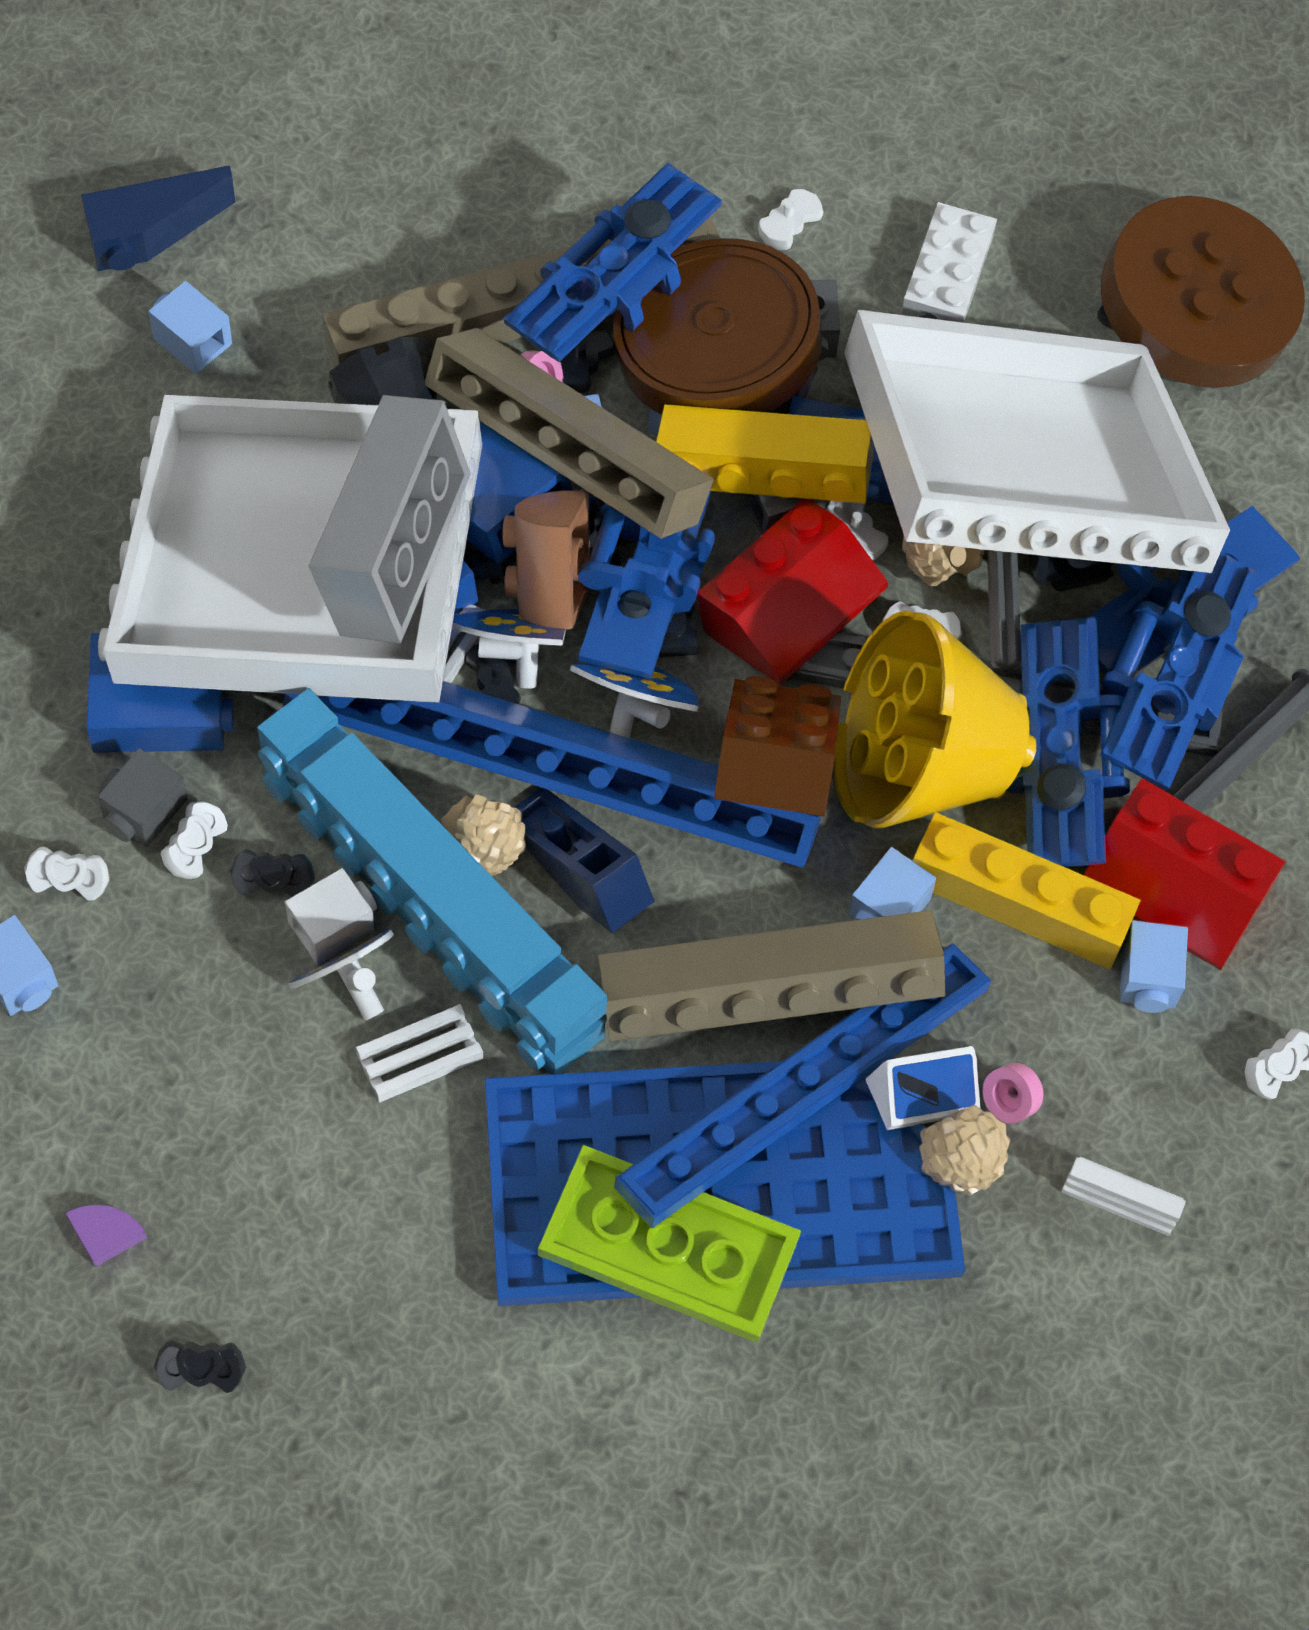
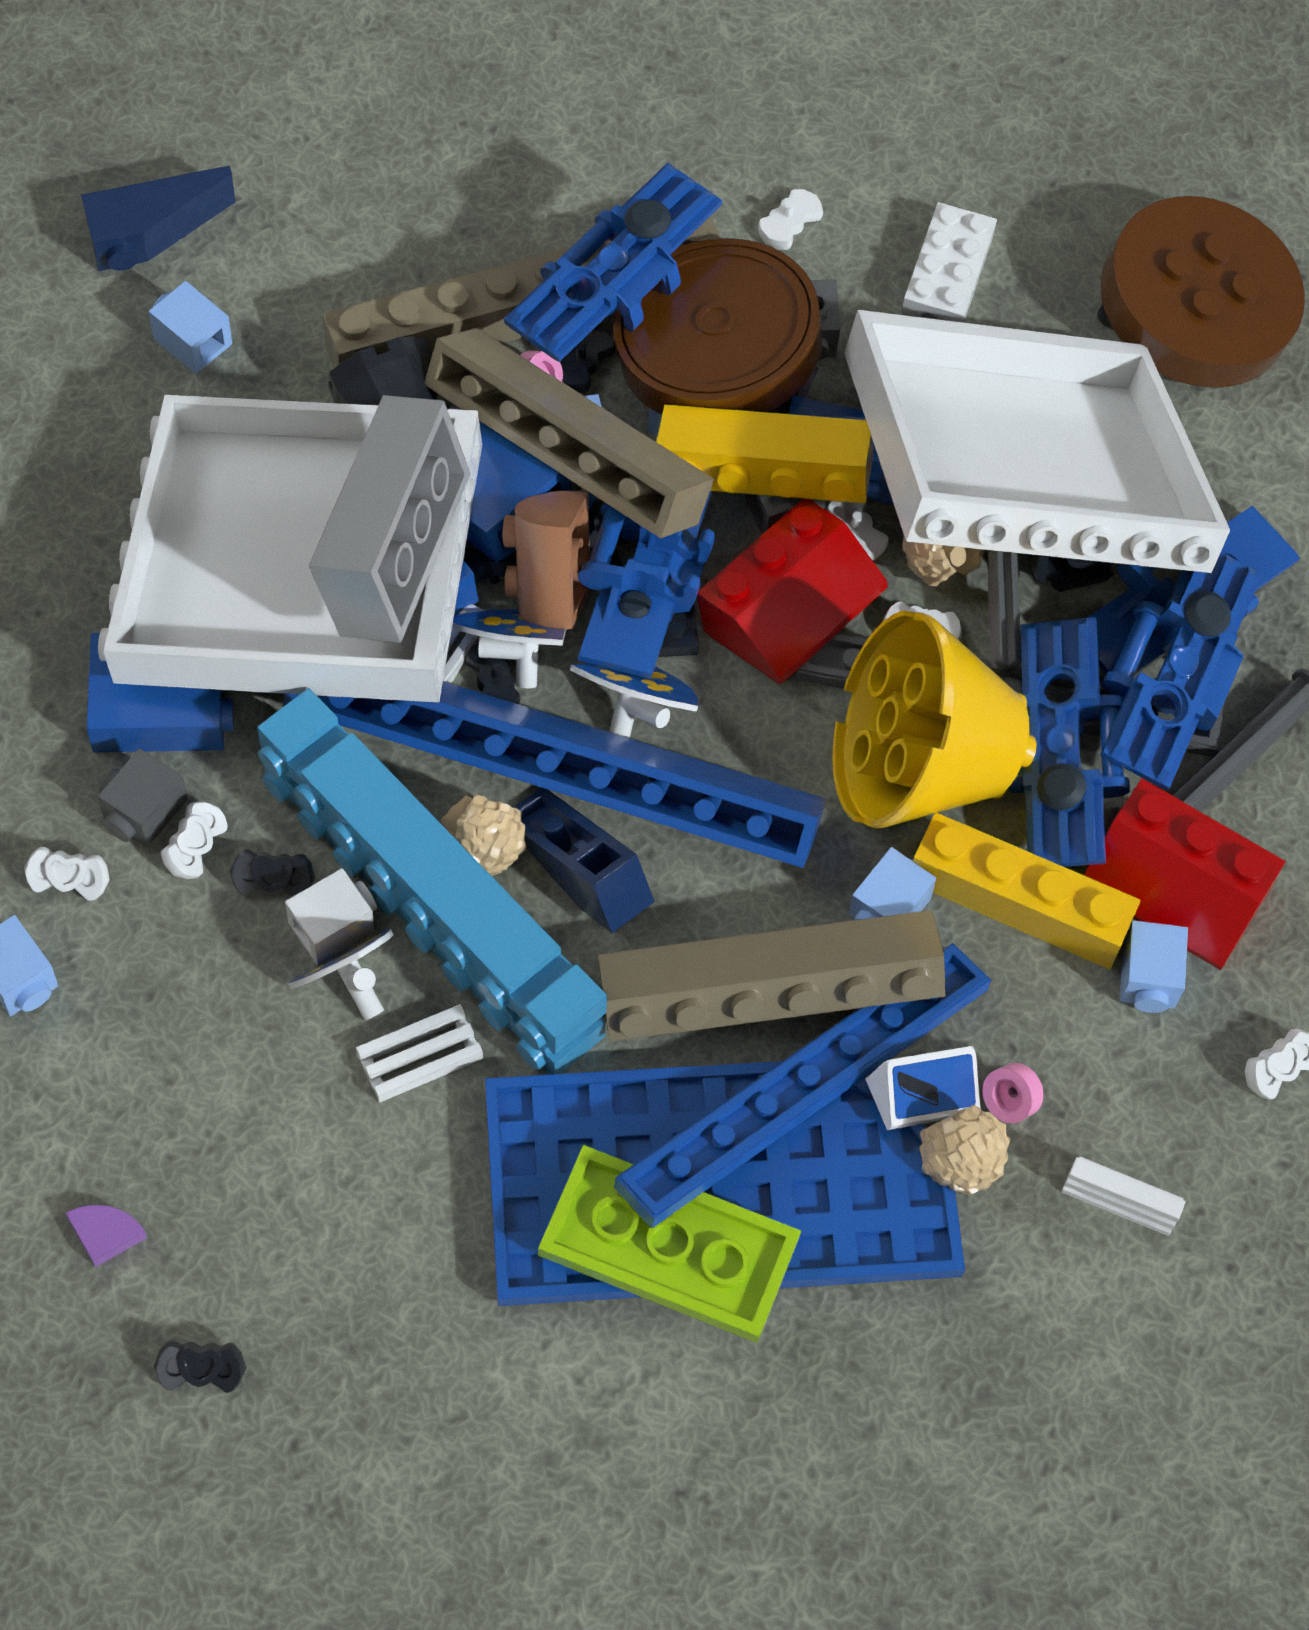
(779, 746): reddish brown brick -> none

